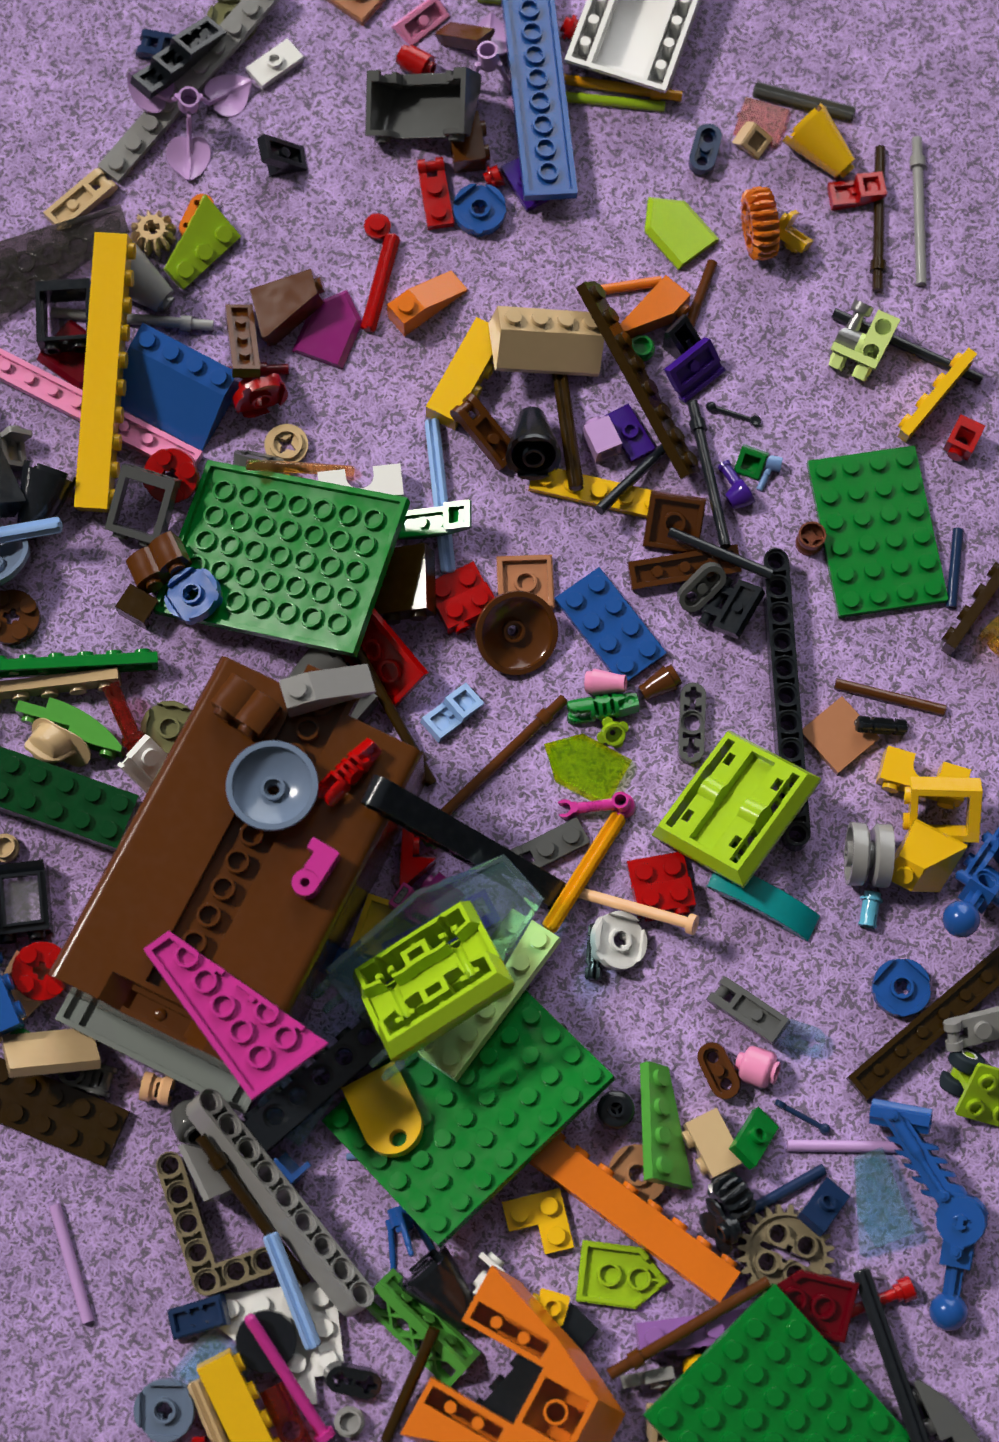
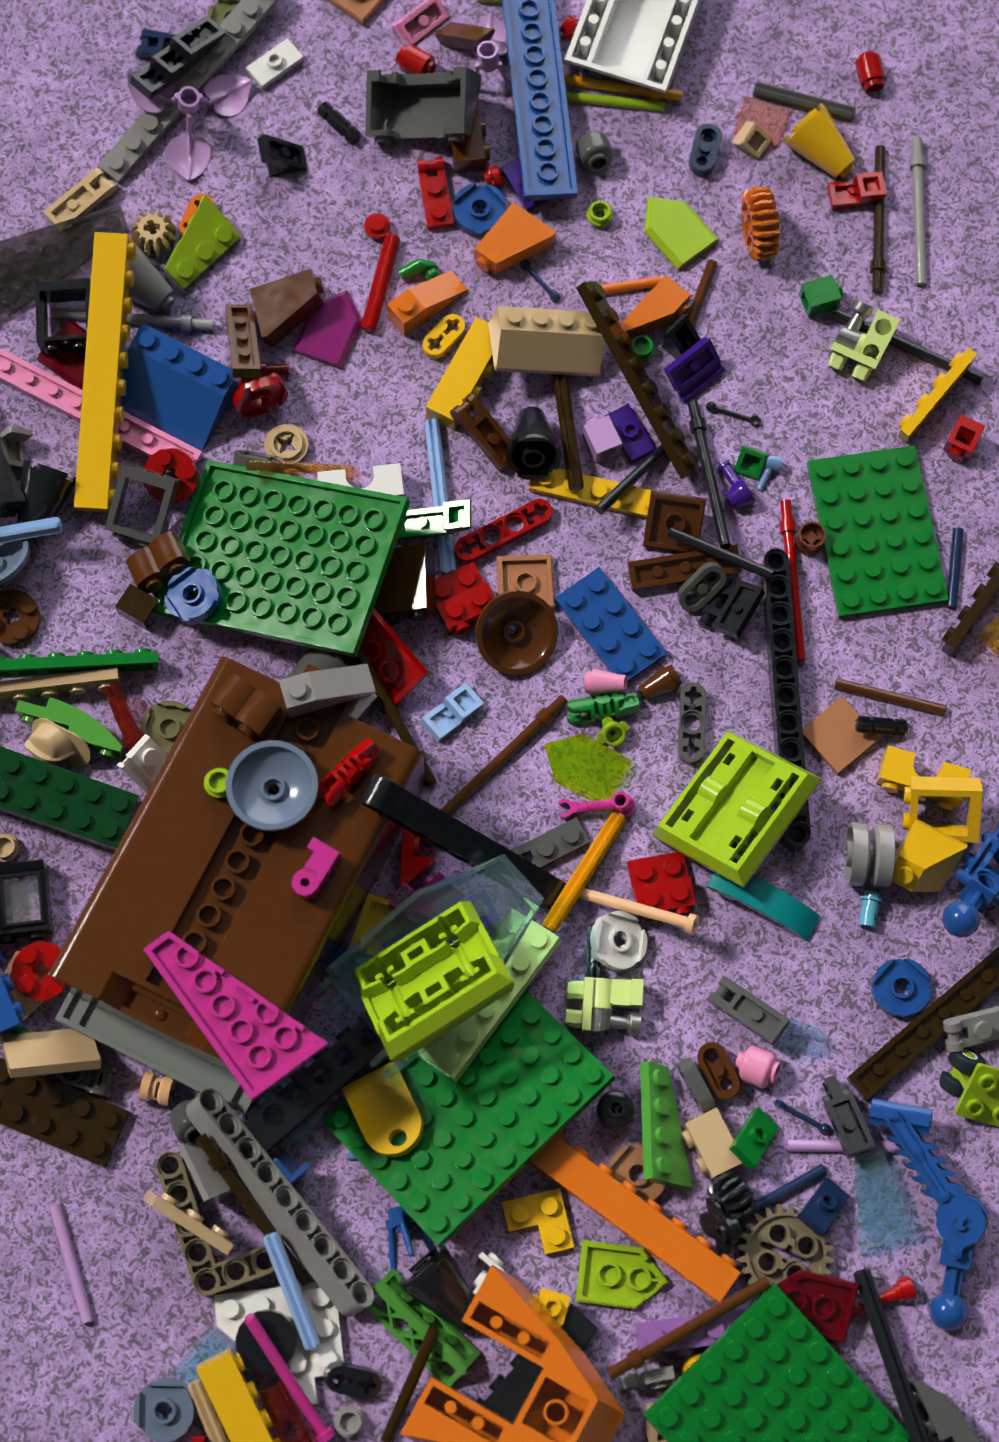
(190, 1220): none -> tan wing
(198, 1316): dark blue plate -> none
(216, 782): none -> lime plate
(339, 122): none -> black axle
(421, 267): none -> green arm
(439, 332): none -> yellow beam
(501, 528): none -> red beam
(513, 239): none -> orange slope
(526, 265): none -> dark blue hinge
(594, 151): none -> dark grey head
(598, 998): none -> yellowish green hips
(599, 206): none -> lime plate
(696, 1085): none -> dark grey beam
(788, 529): none -> red bar
(793, 238): yellow bracket -> none
(820, 295): none -> green brick
(846, 1119): none -> black hinge
(870, 71): none -> red brick

